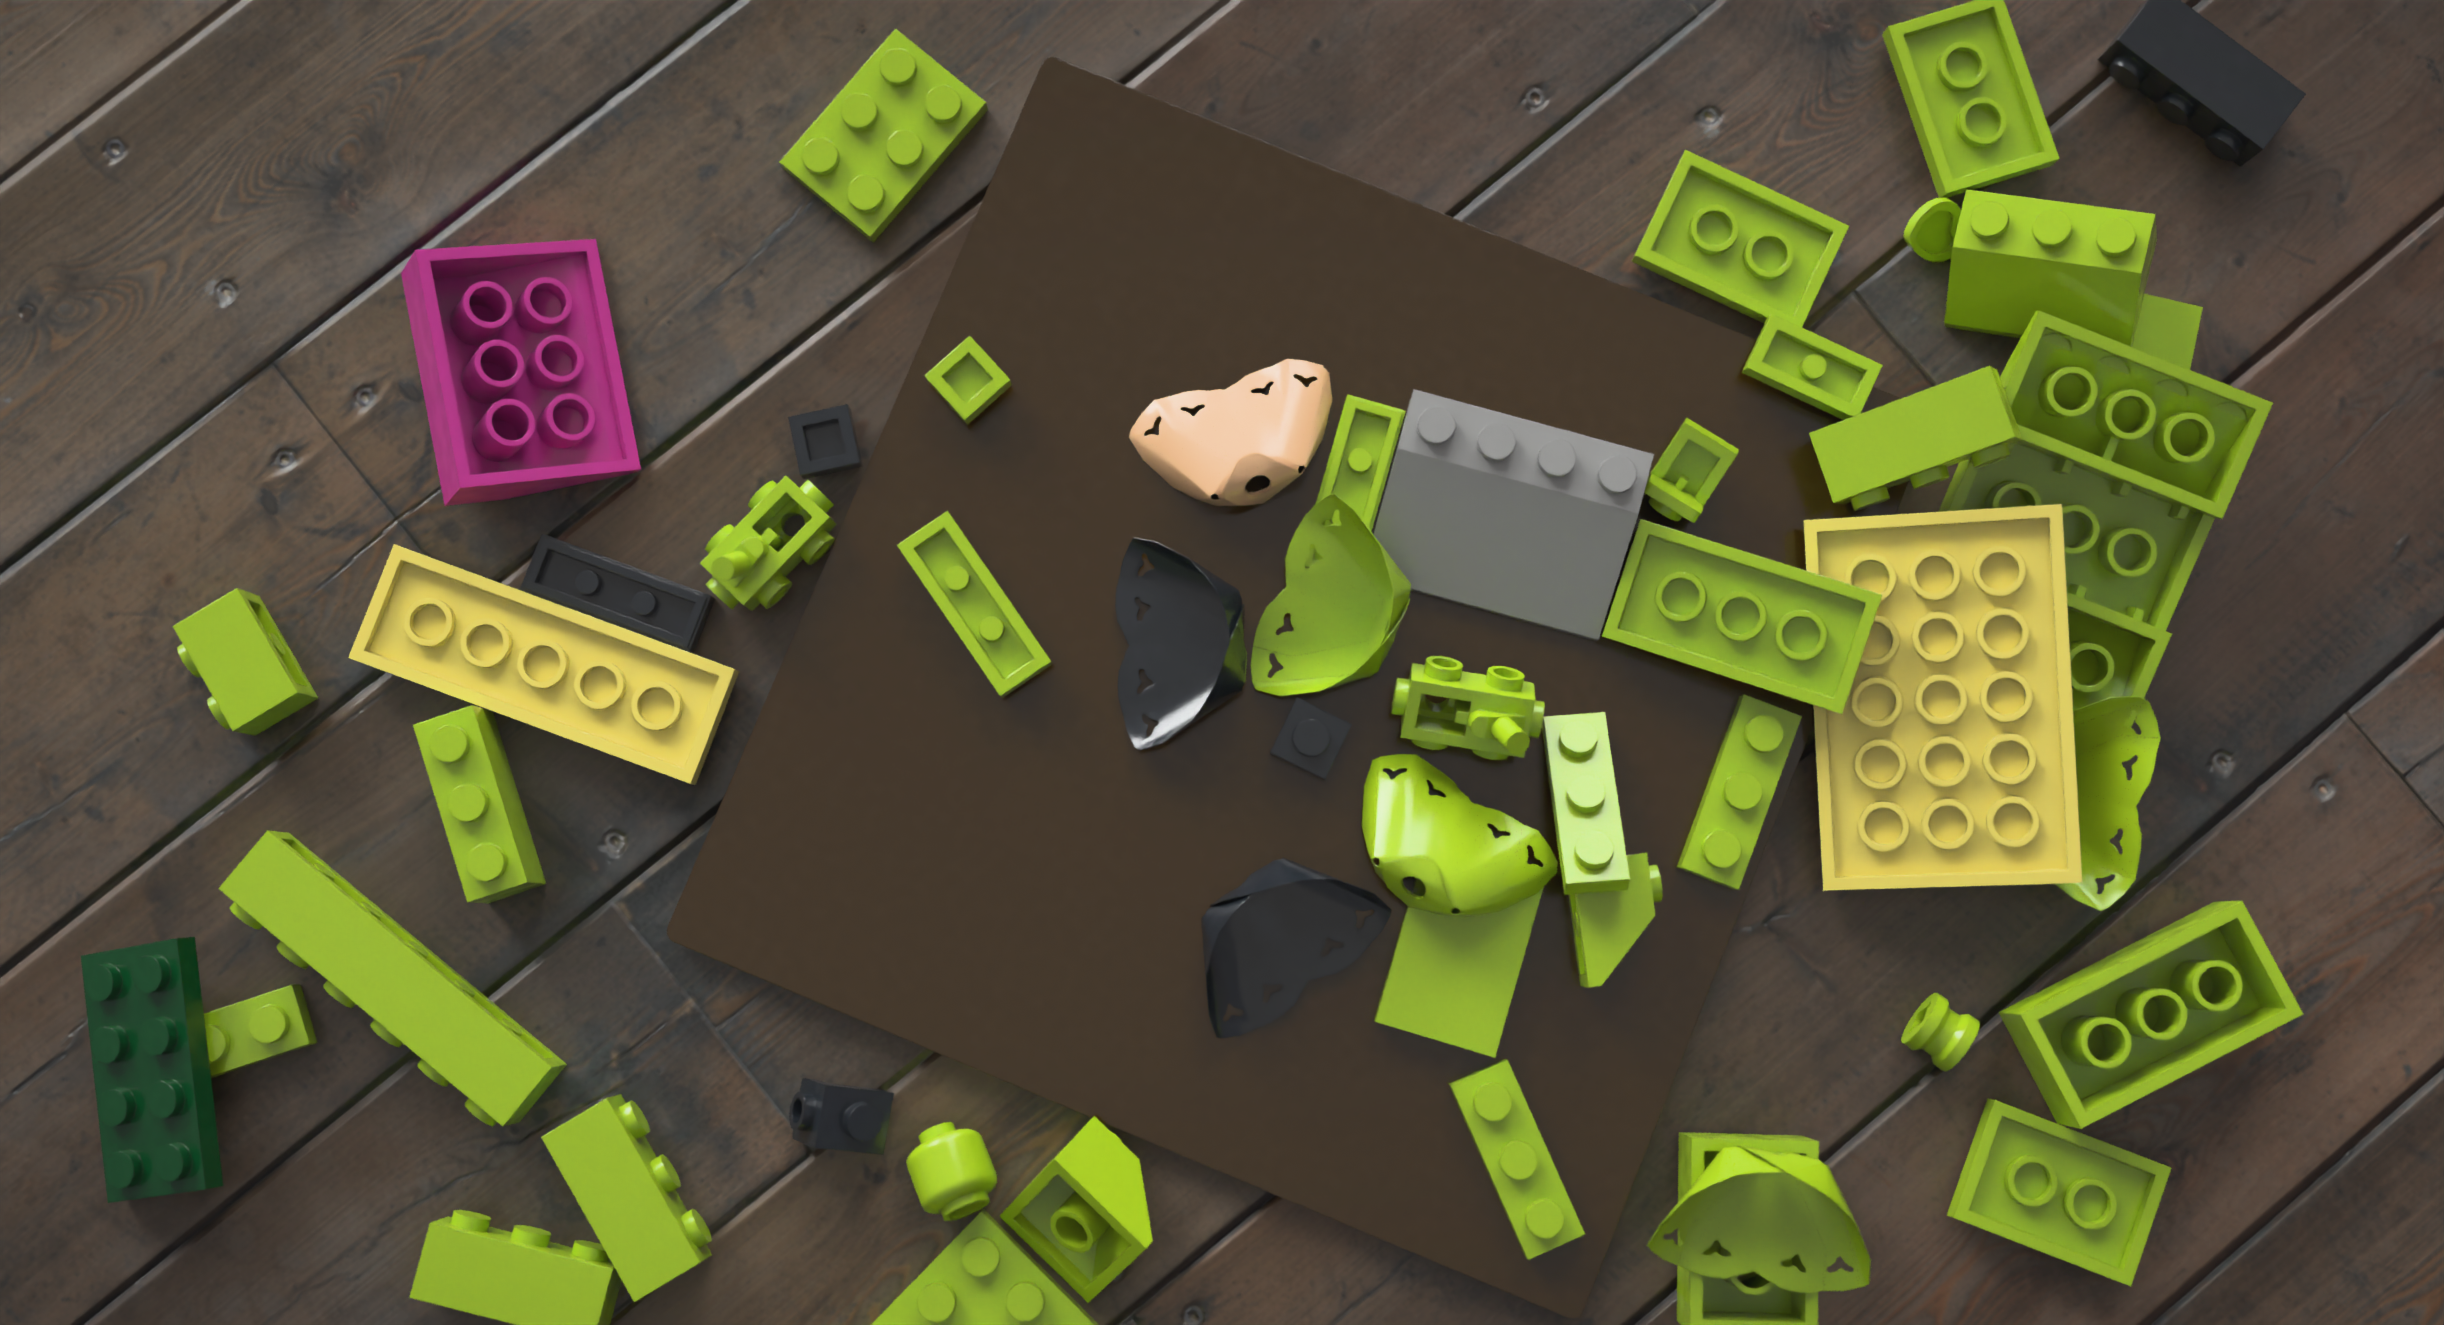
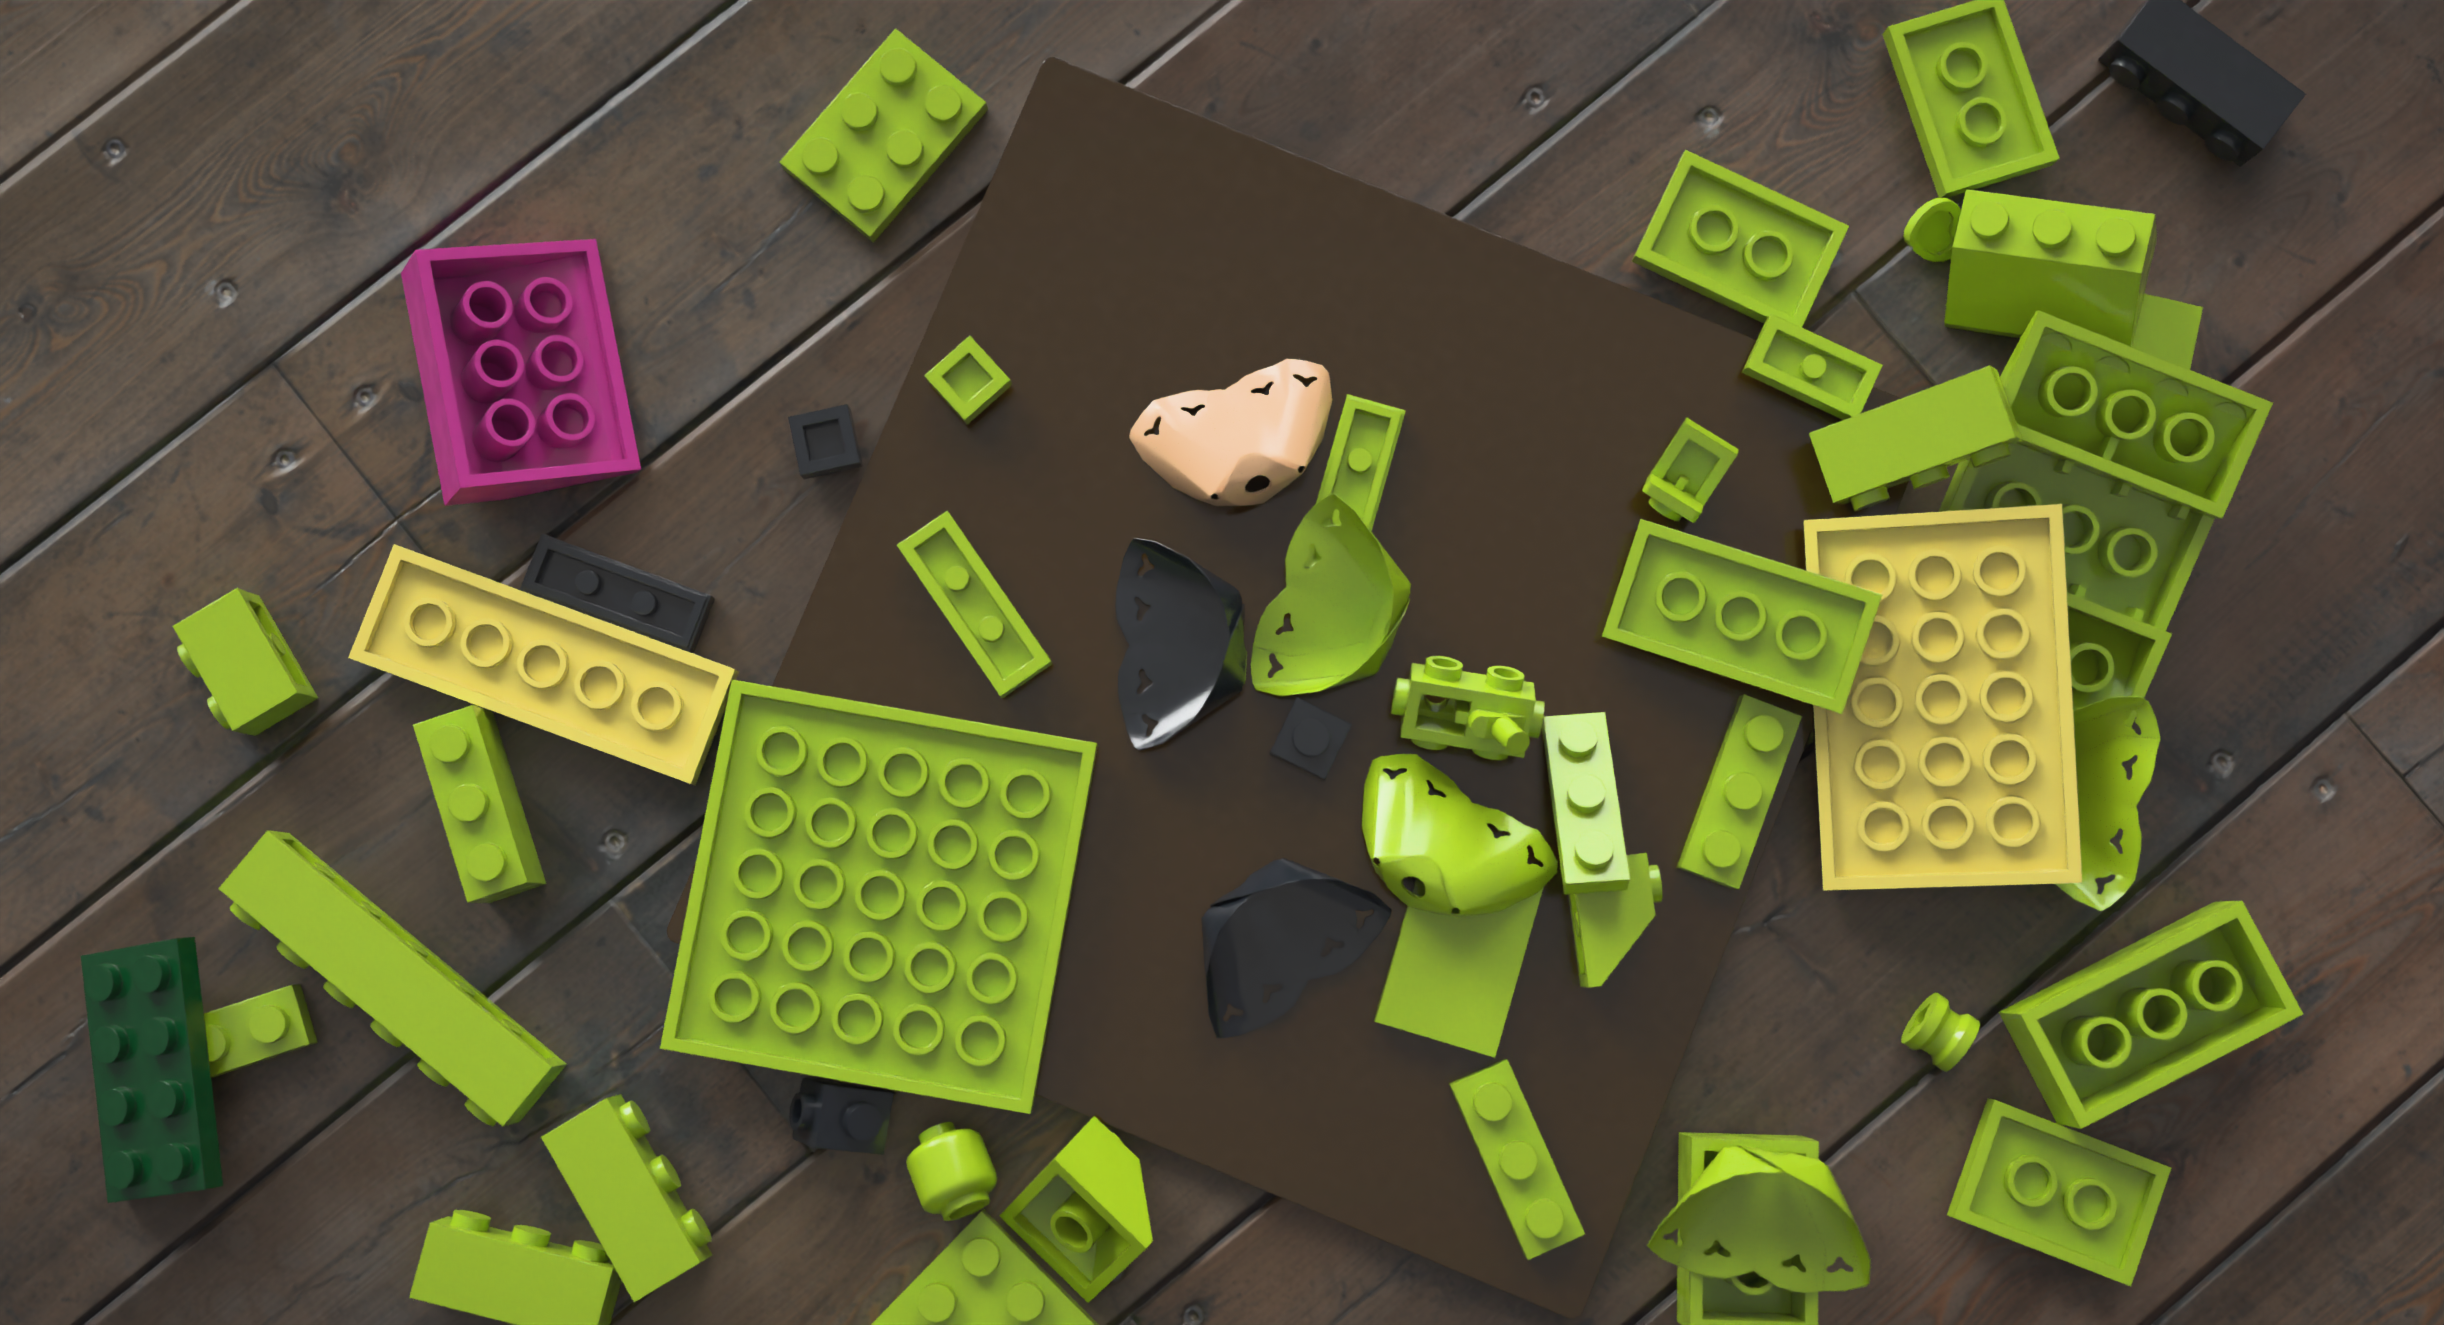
(757, 555): lime brick -> none
(880, 896): none -> lime plate
(1510, 513): light grey slope -> none

